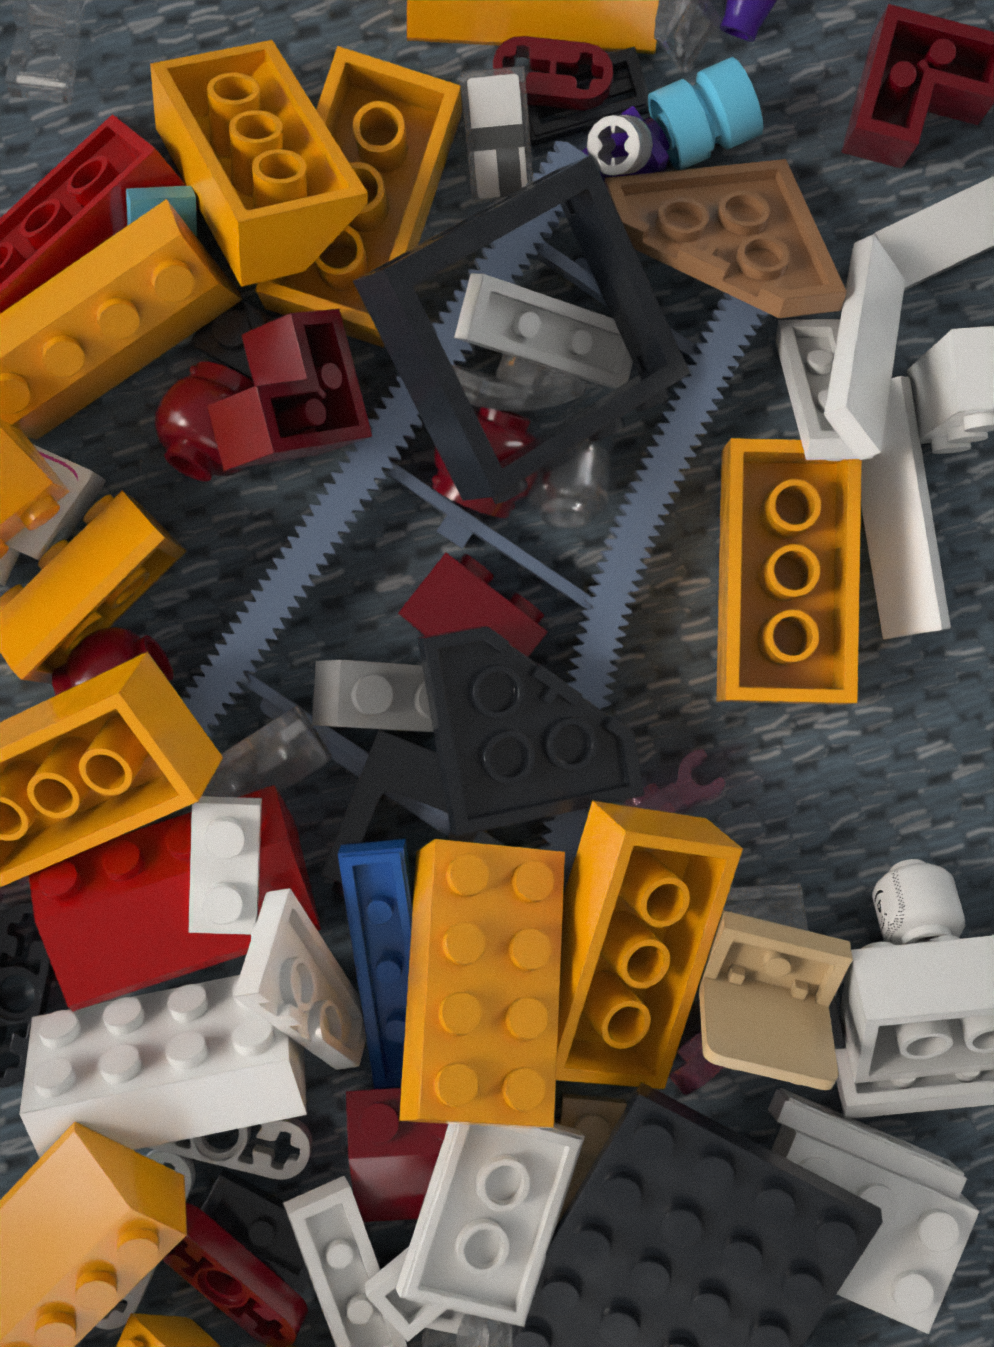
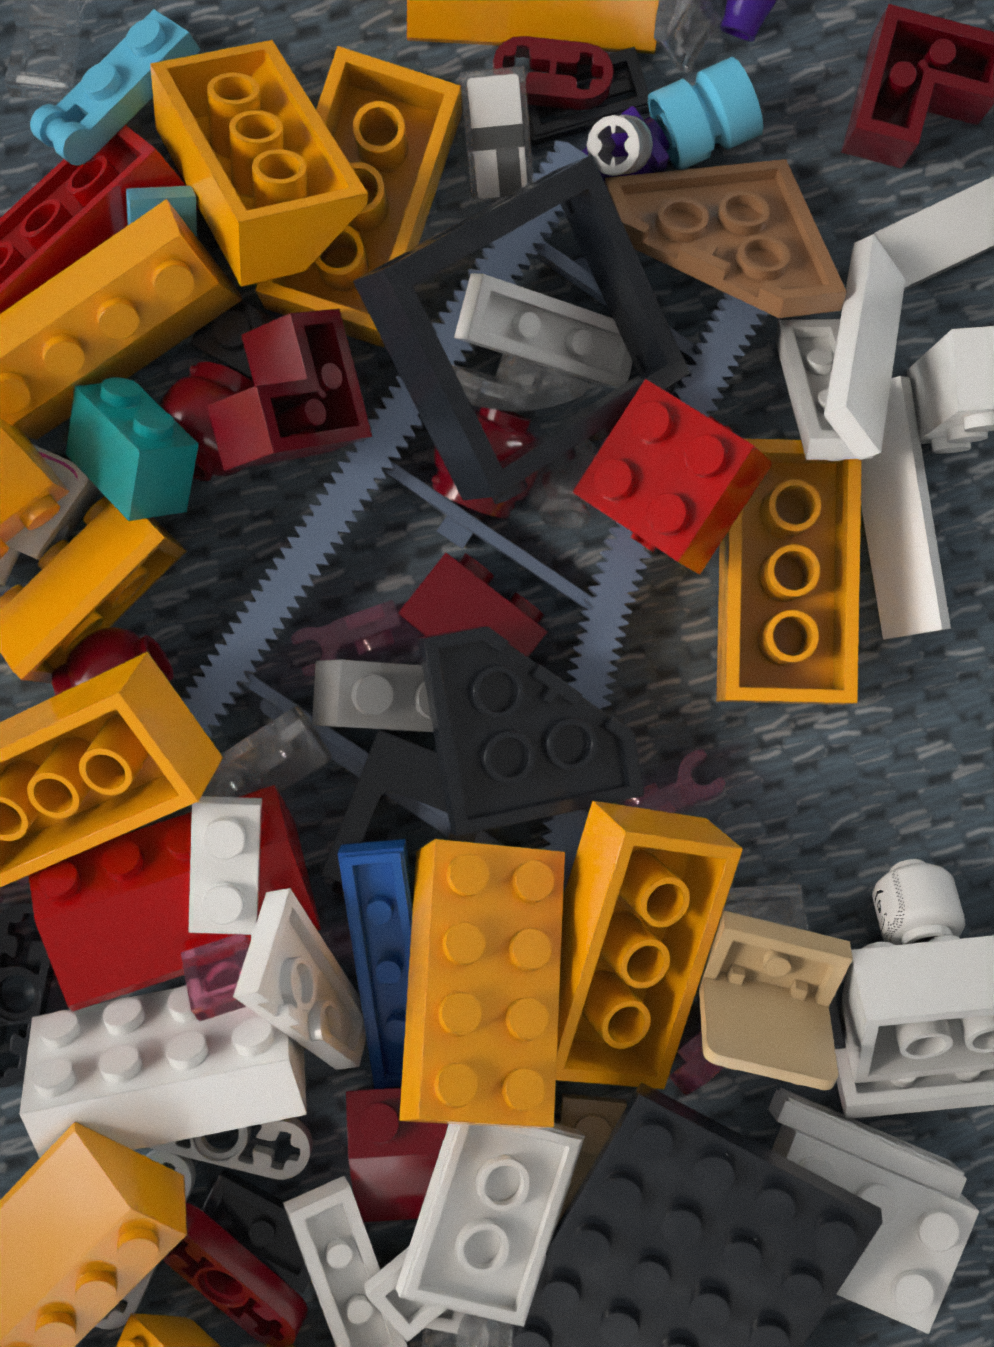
(111, 90): none -> medium azure plate
(131, 449): none -> teal brick
(213, 975): none -> clear pink plate
(366, 629): none -> clear pink plate
(673, 476): none -> red brick

